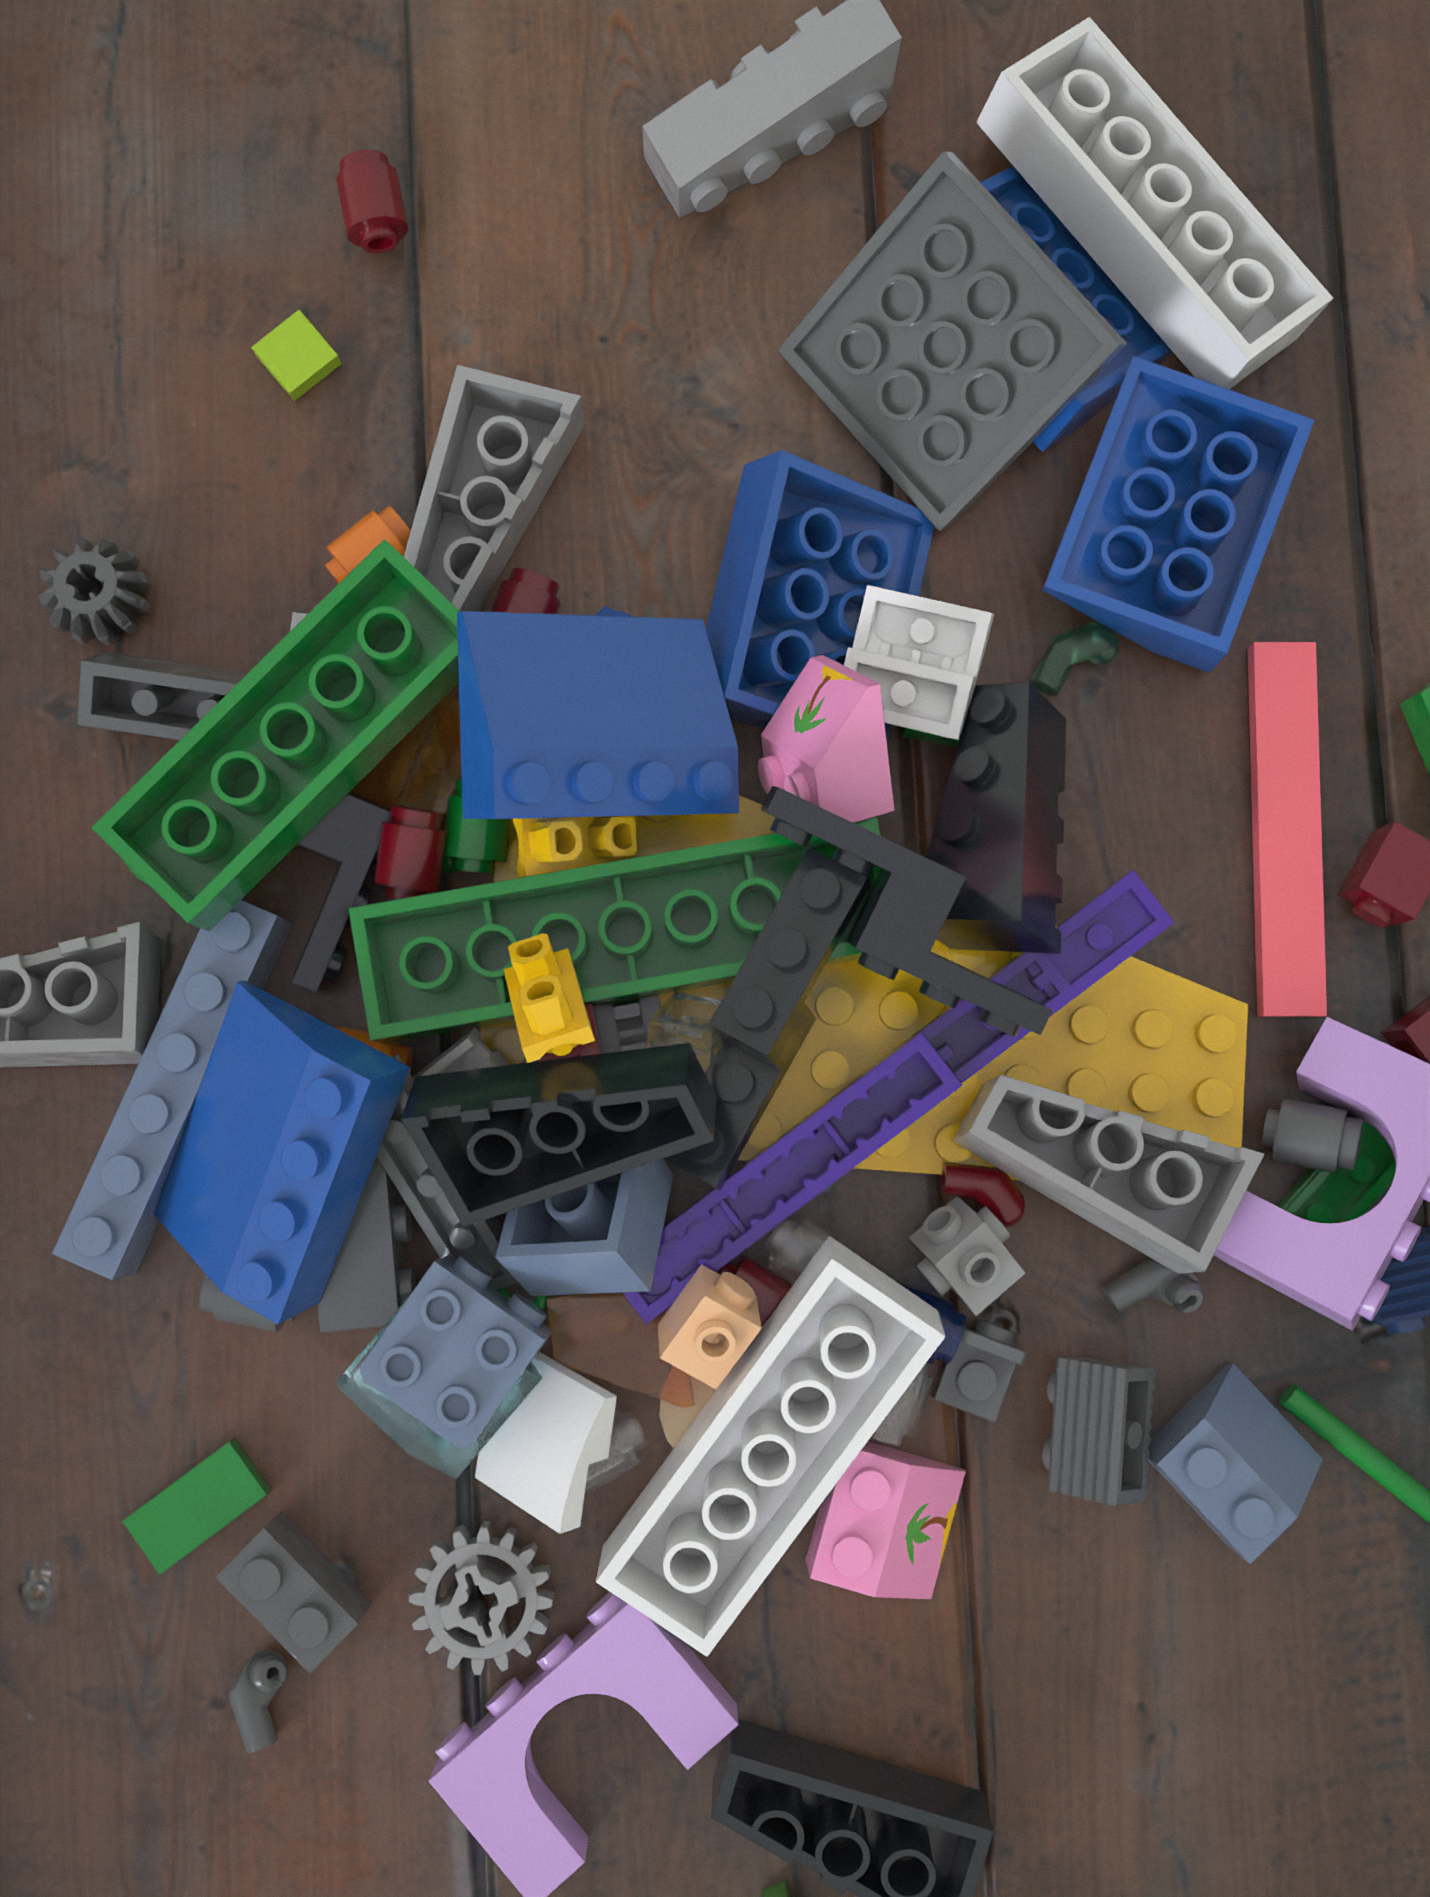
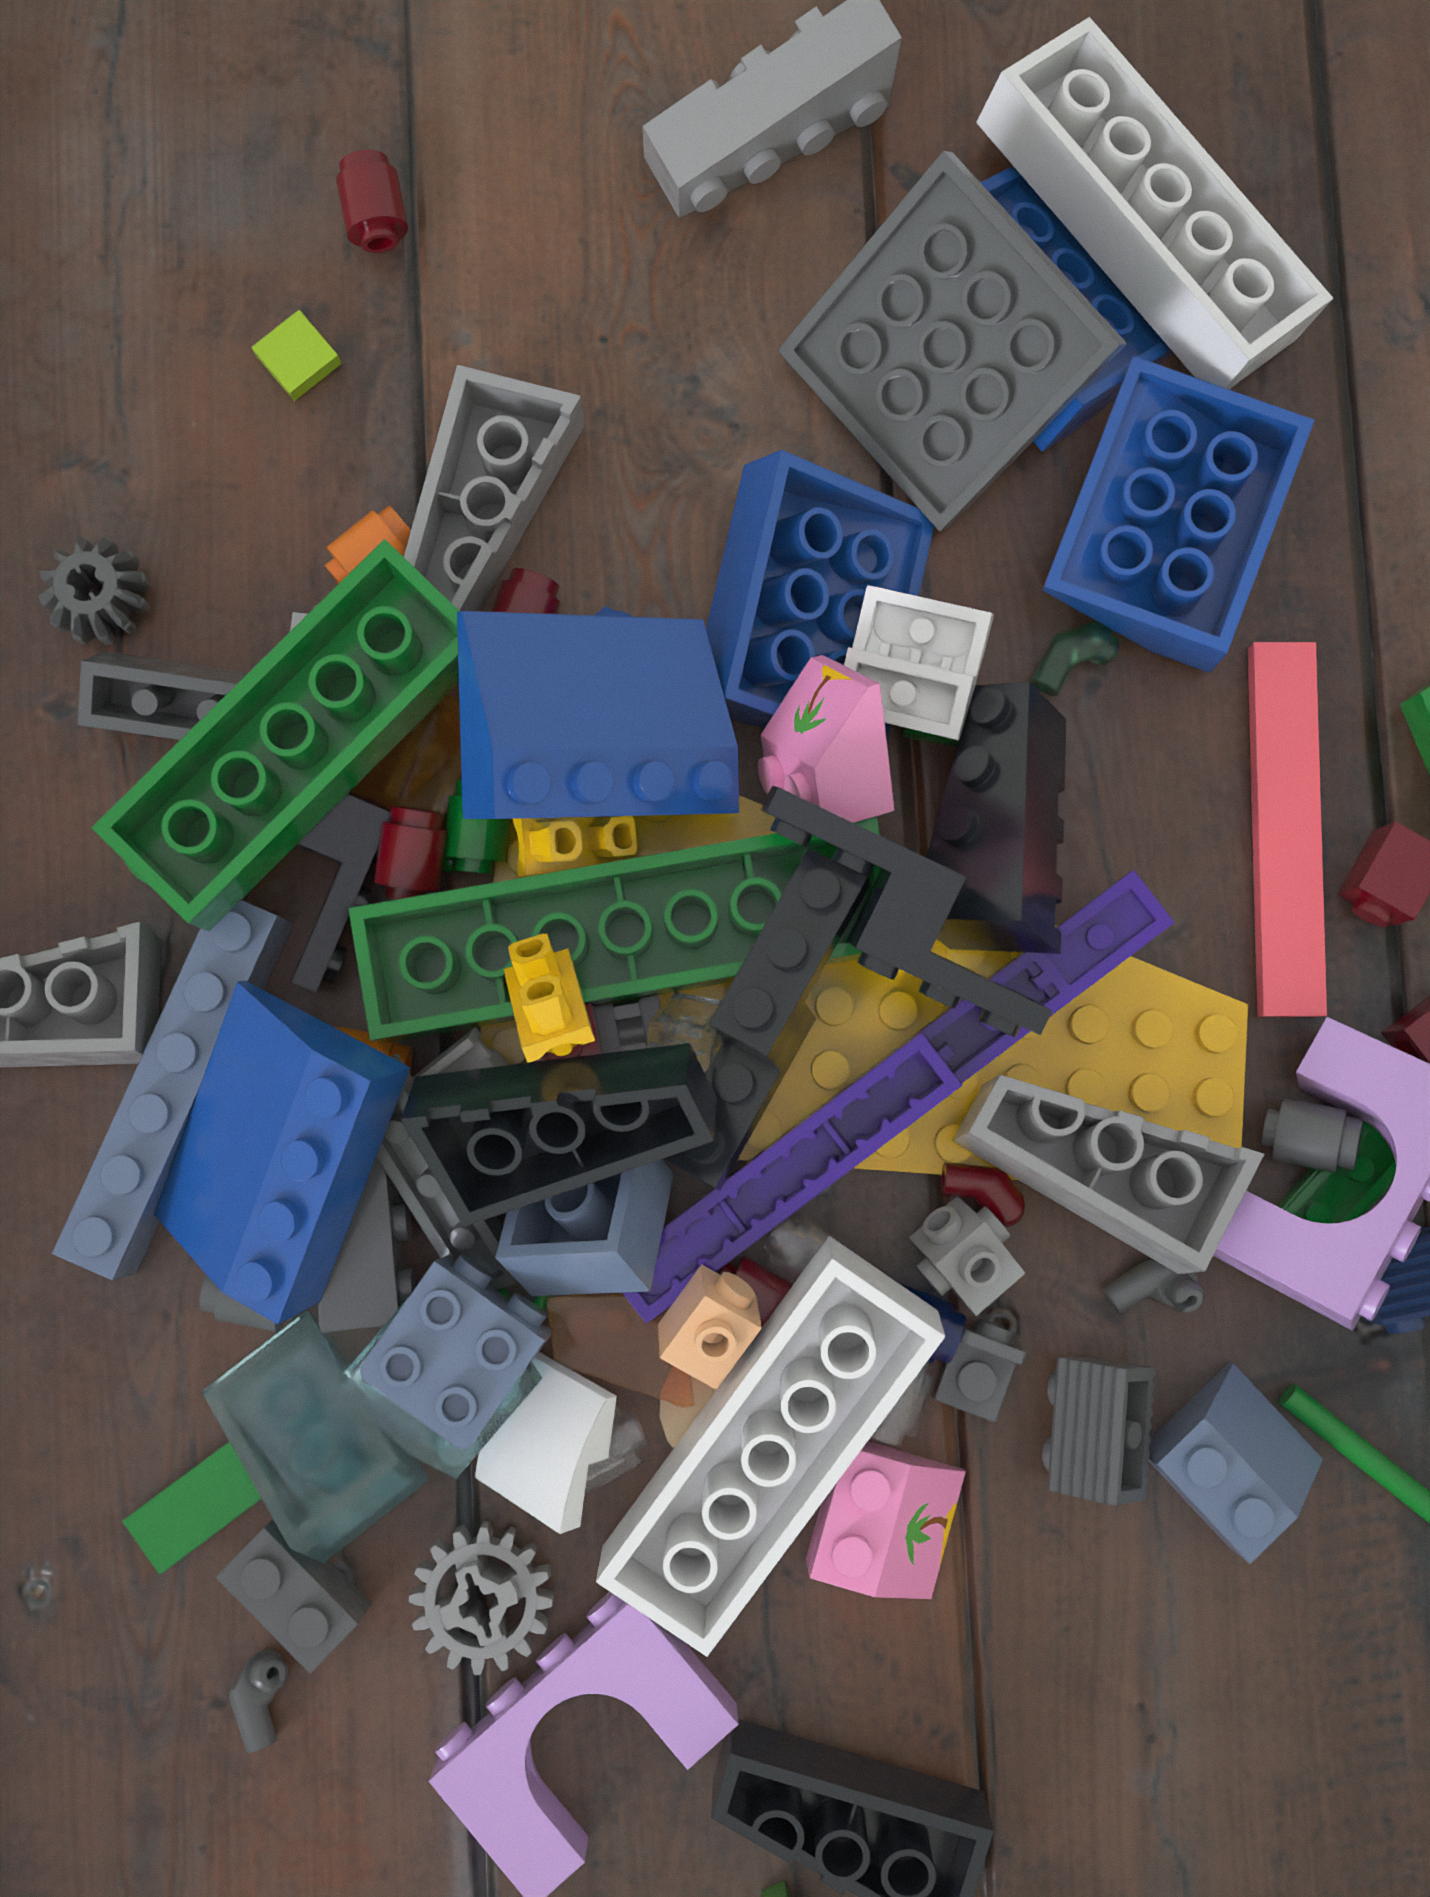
(307, 1444): none -> clear light blue slope

